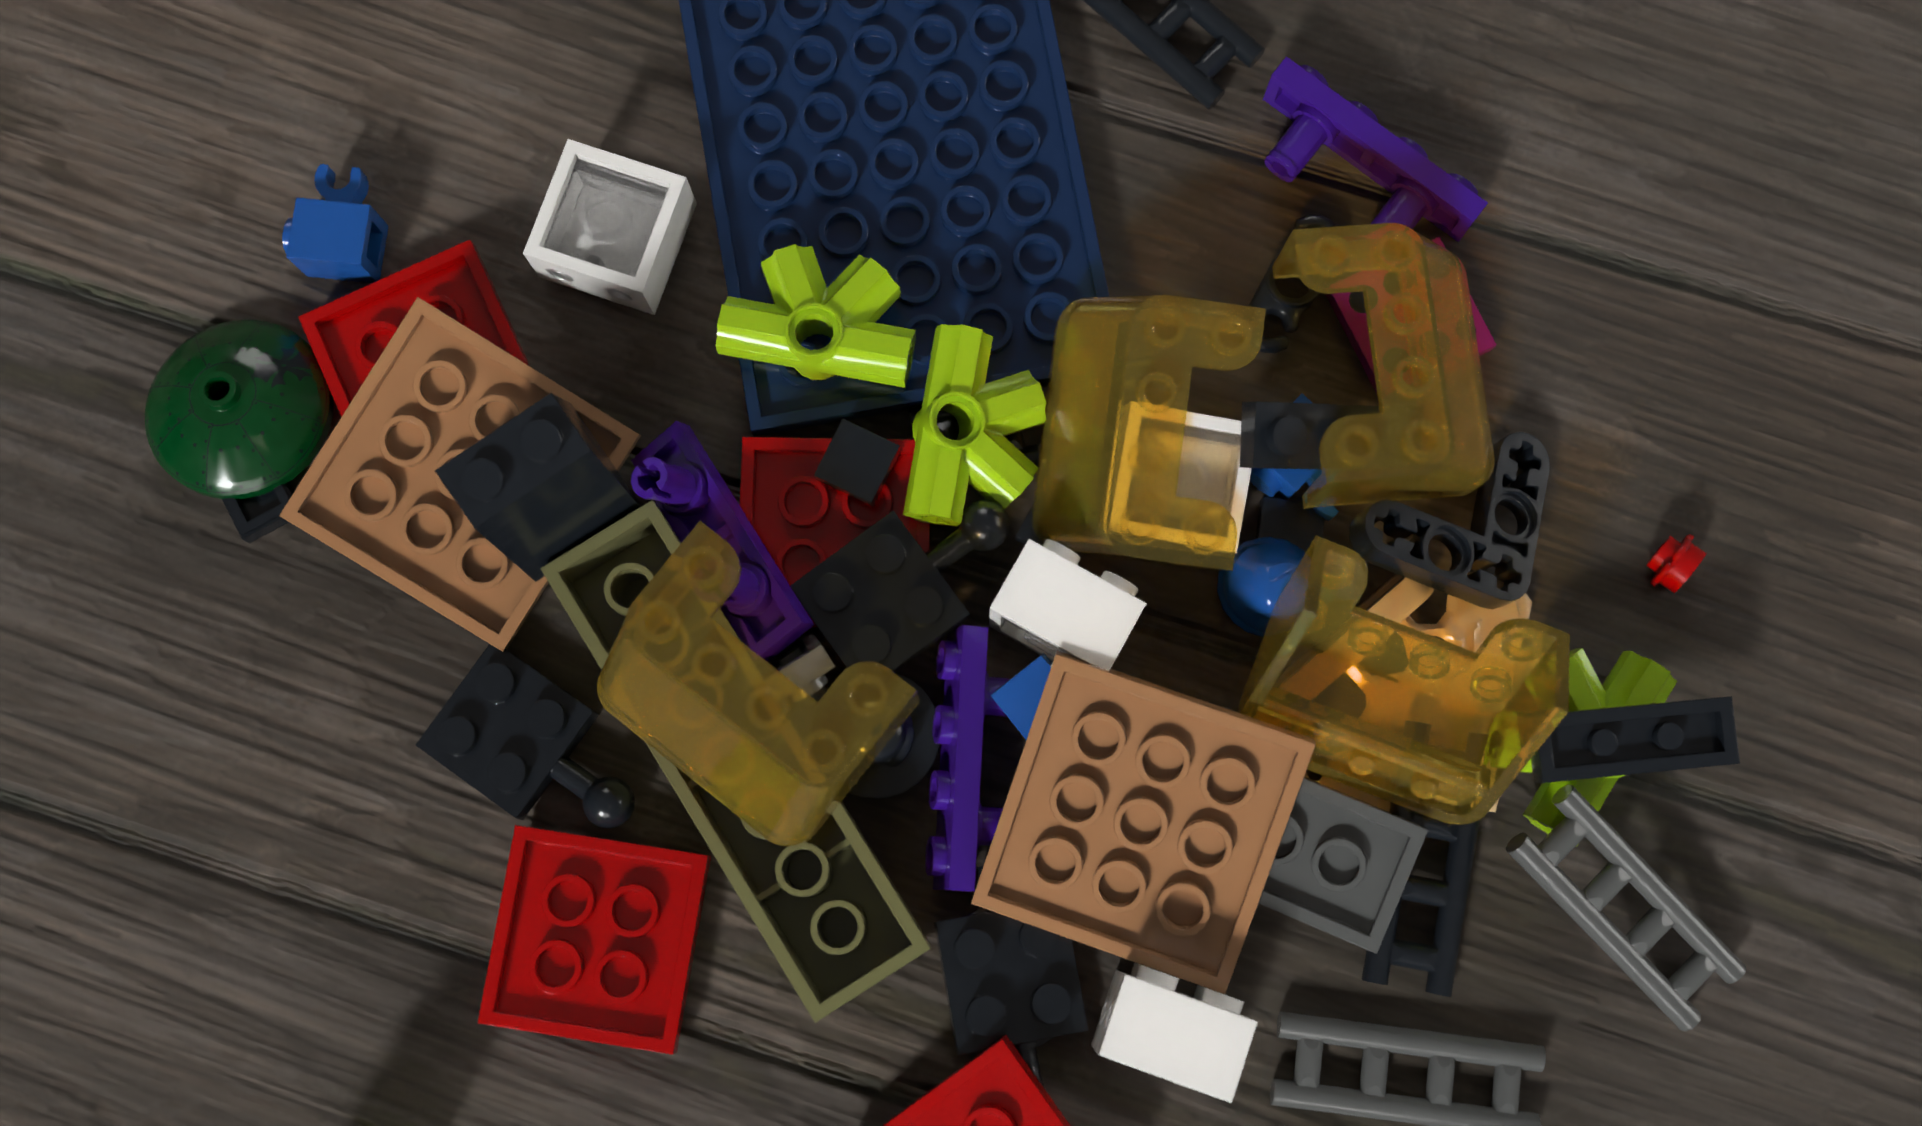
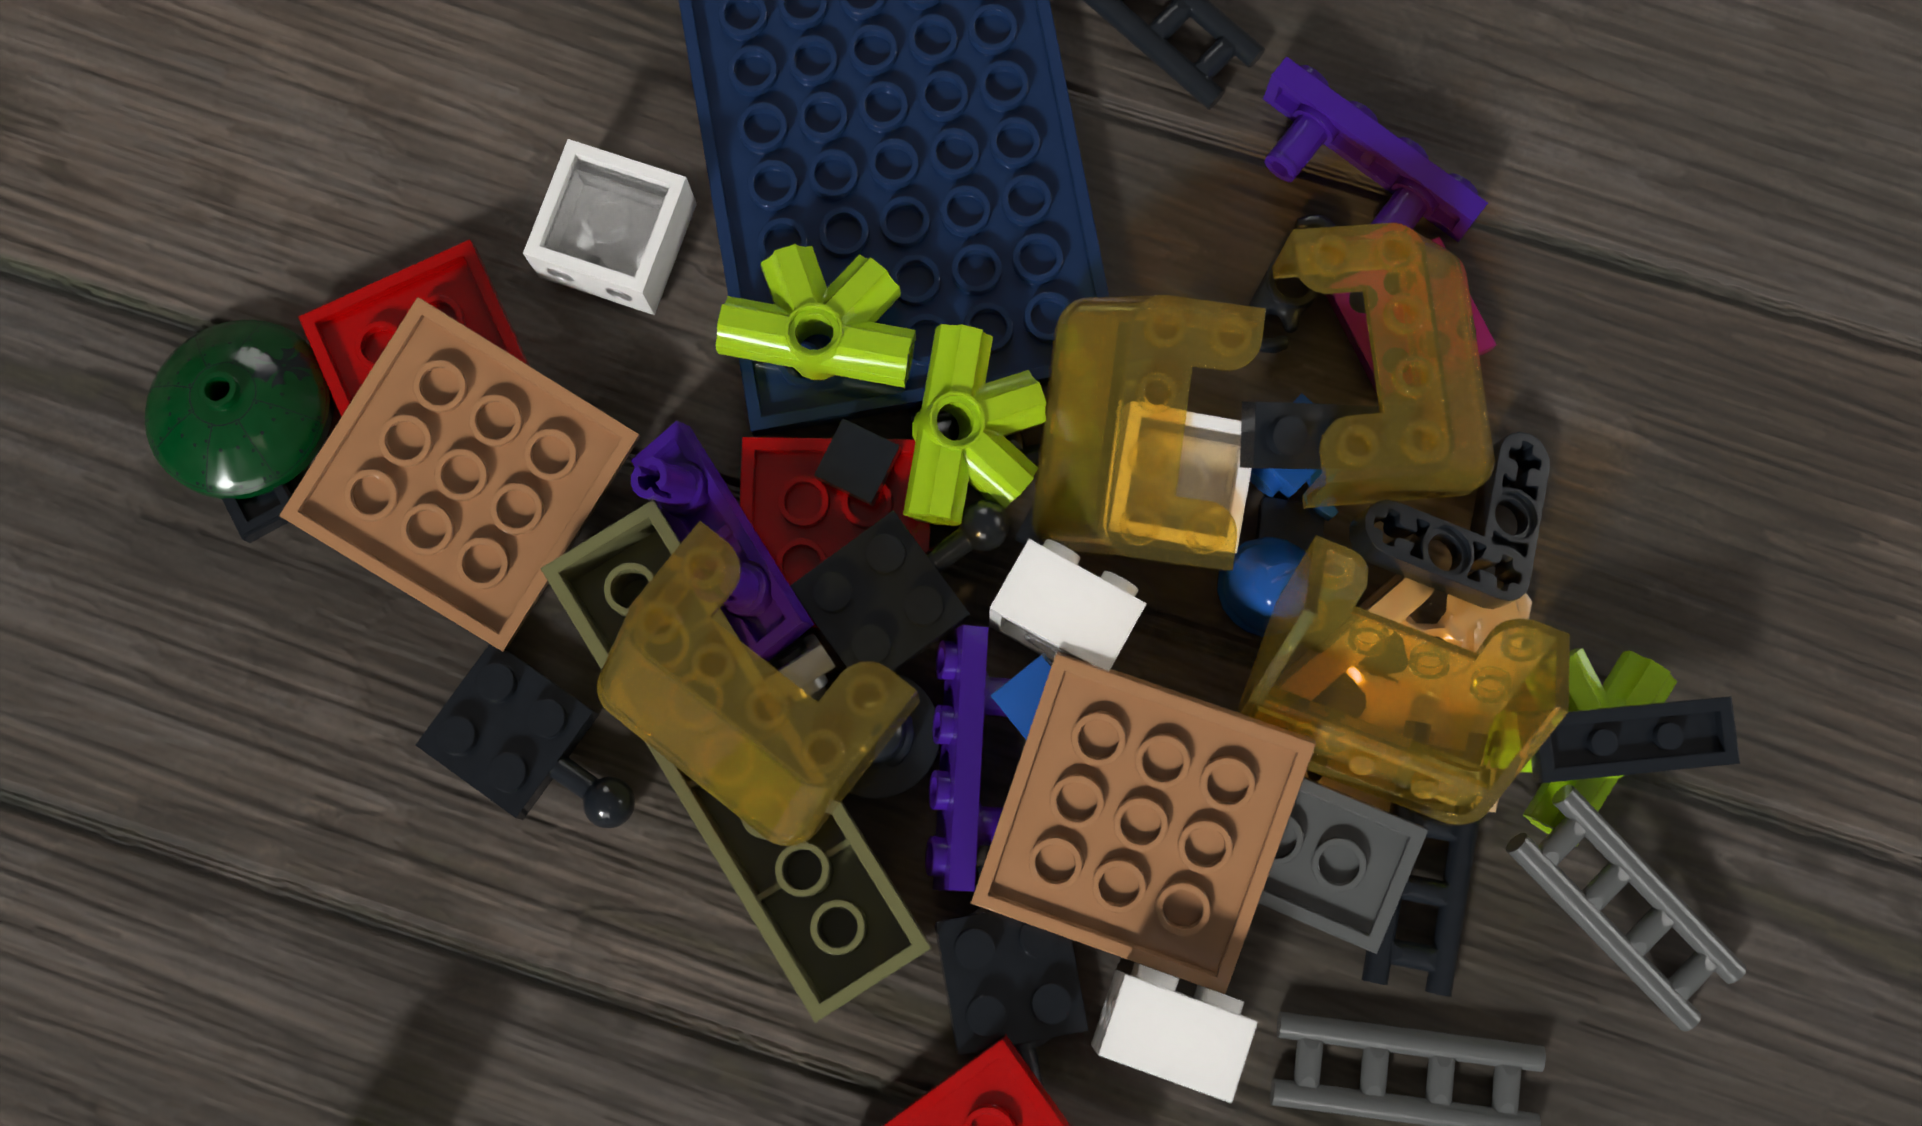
(338, 234): blue brick -> none
(538, 485): black slope -> none
(595, 940): red plate -> none
(1675, 562): red plate -> none

